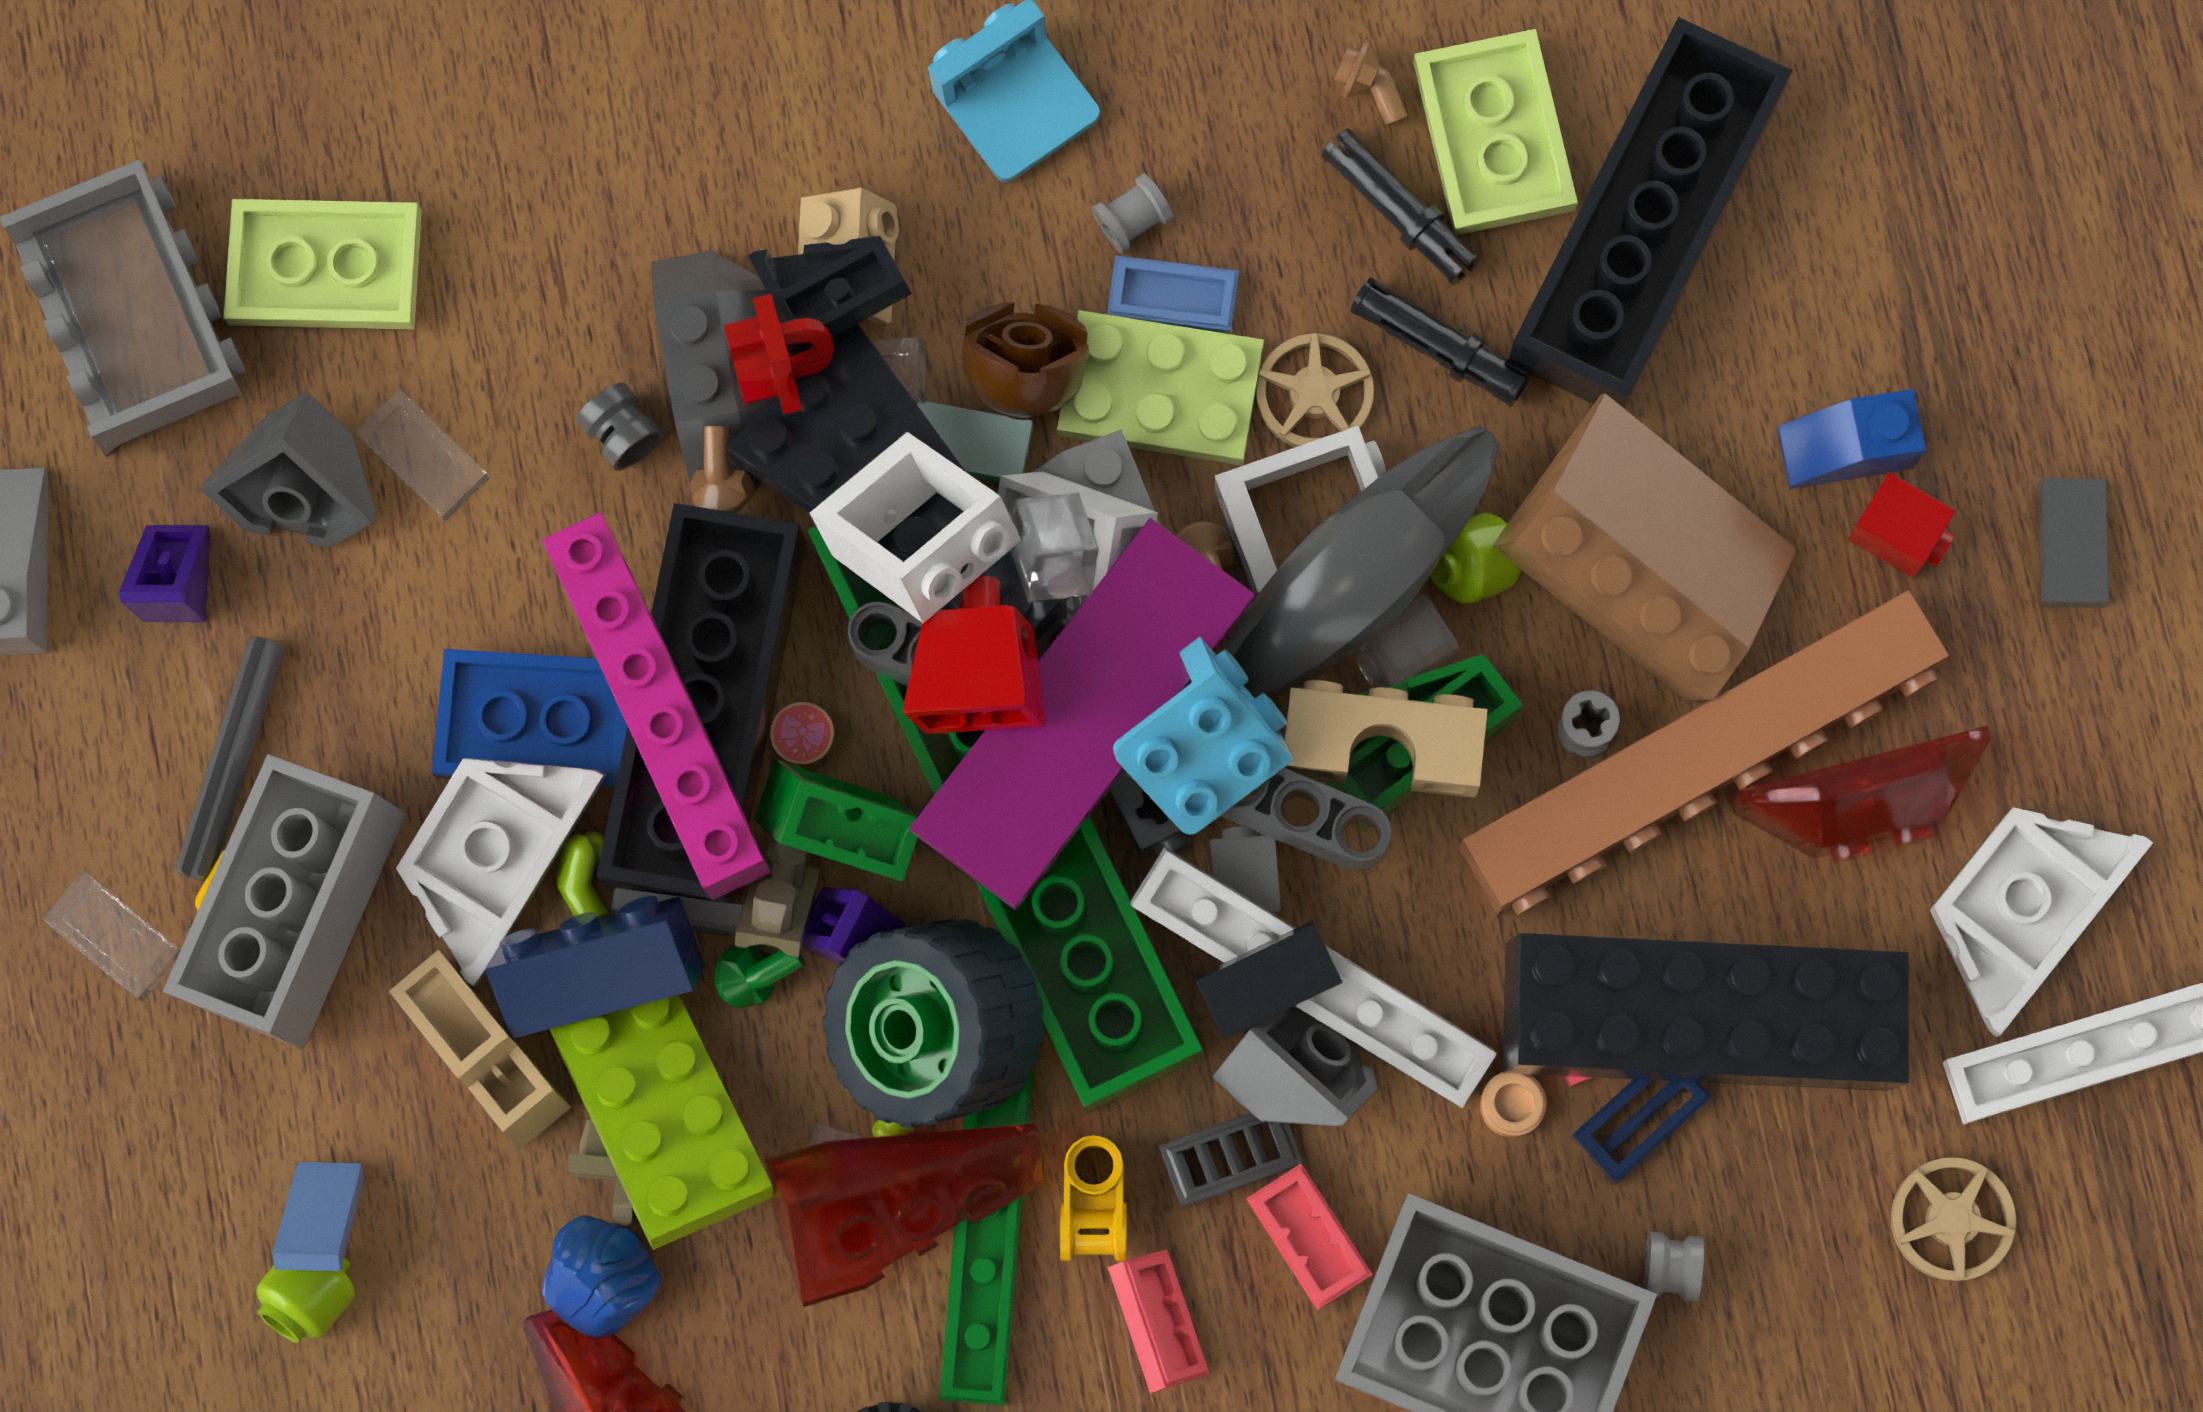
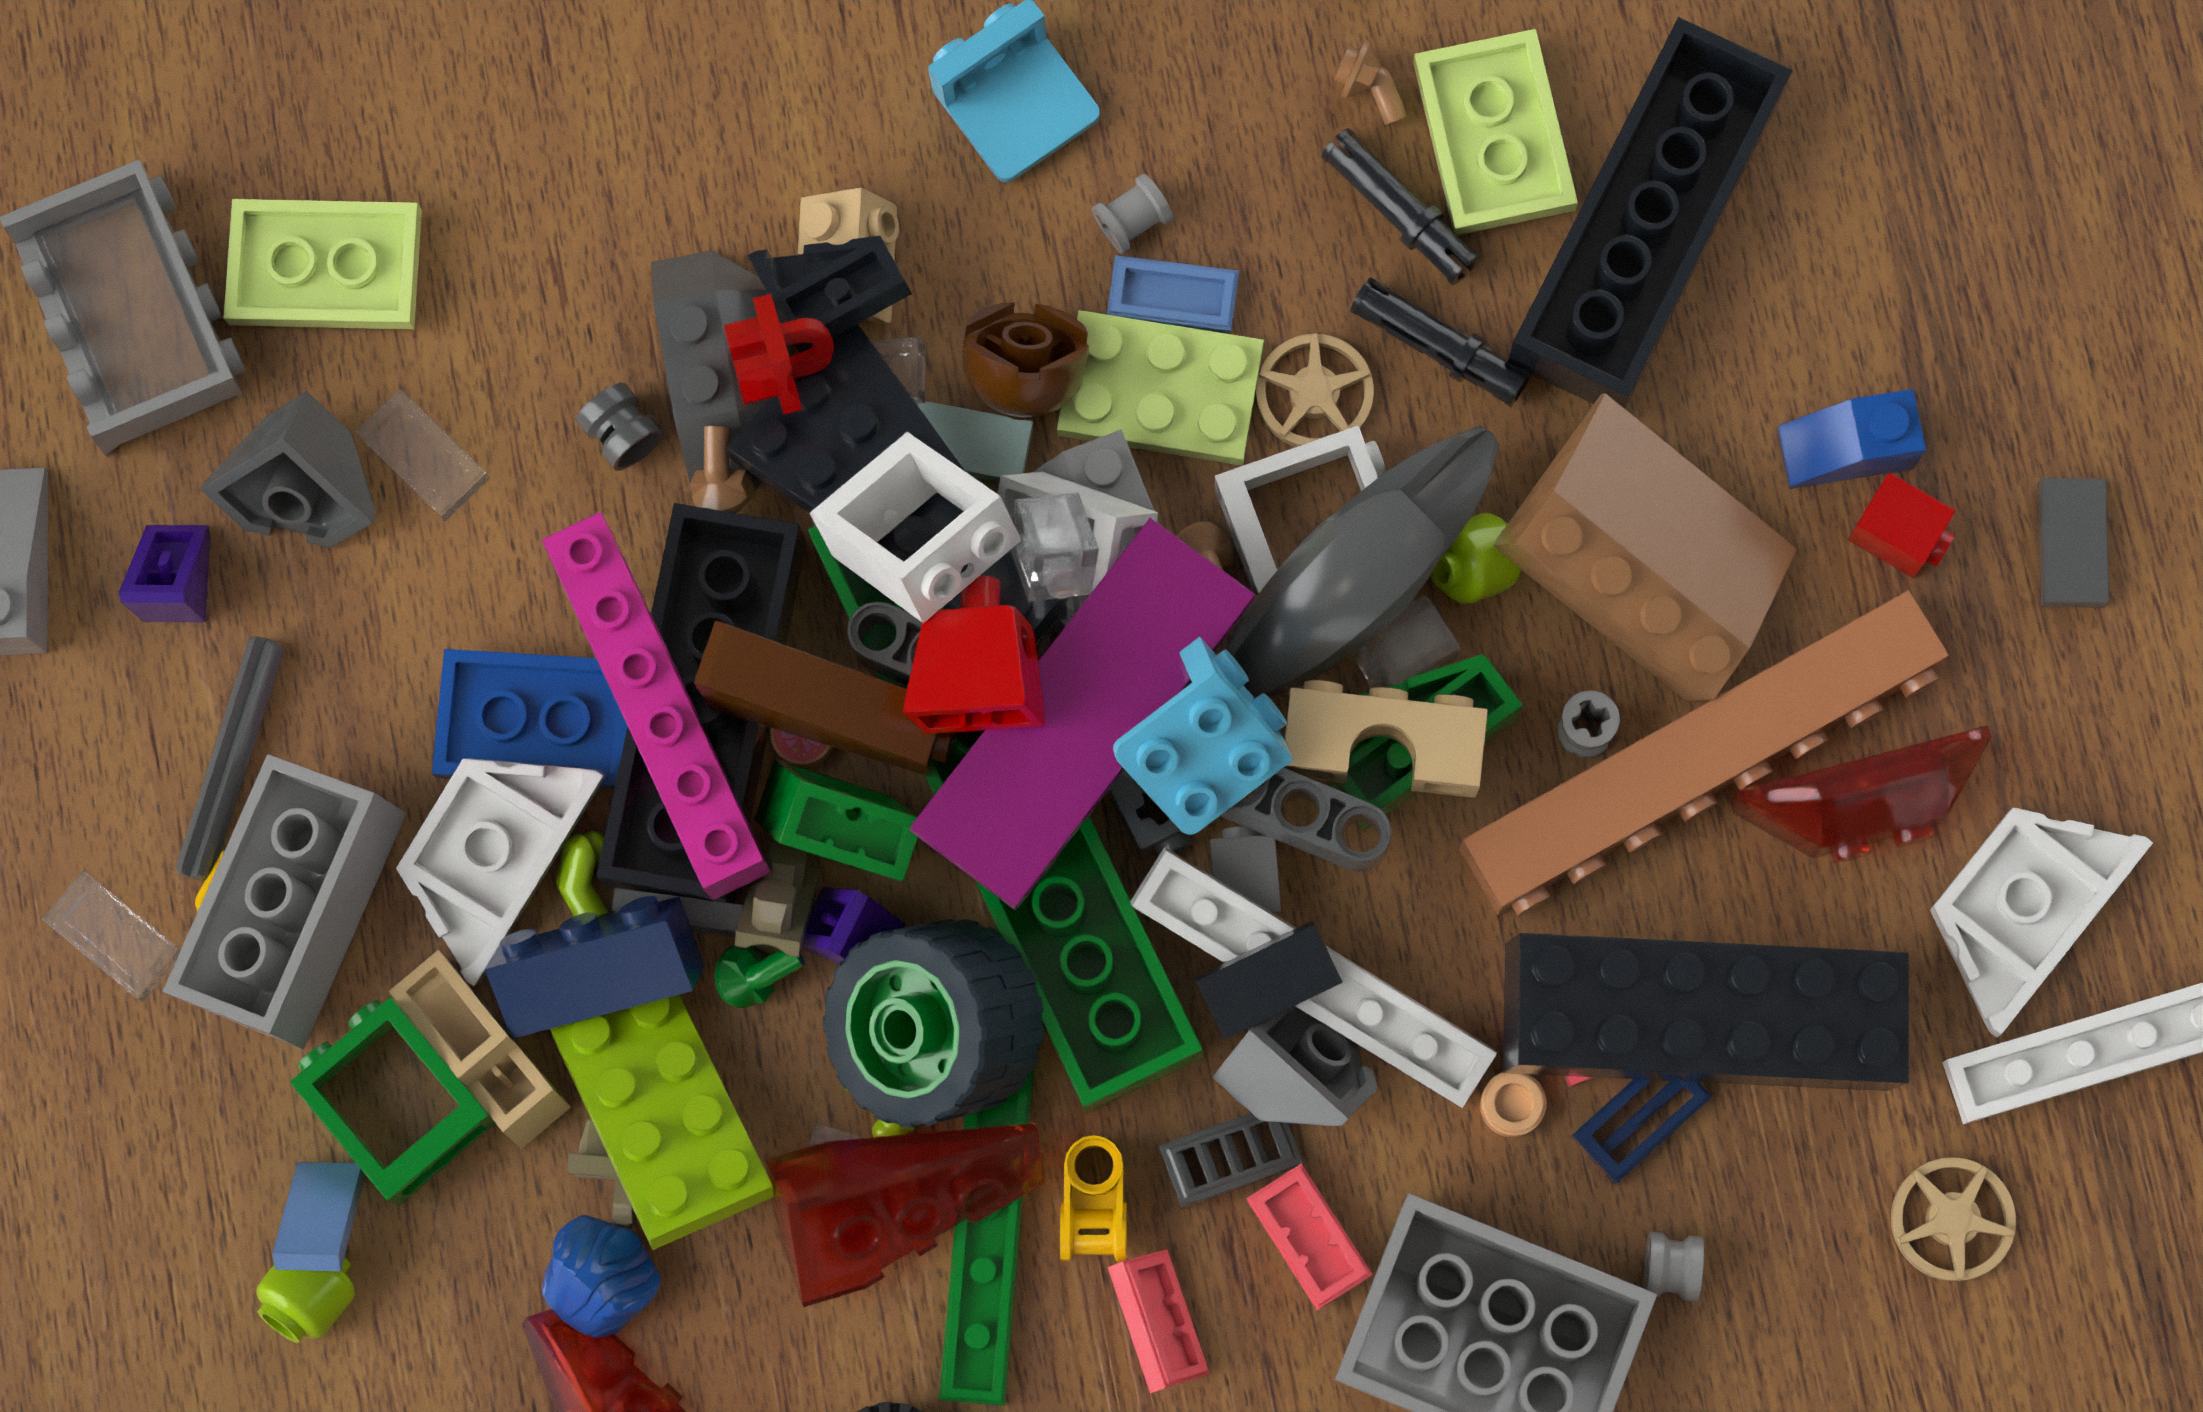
(430, 1152): none -> green window
(814, 700): none -> reddish brown slope

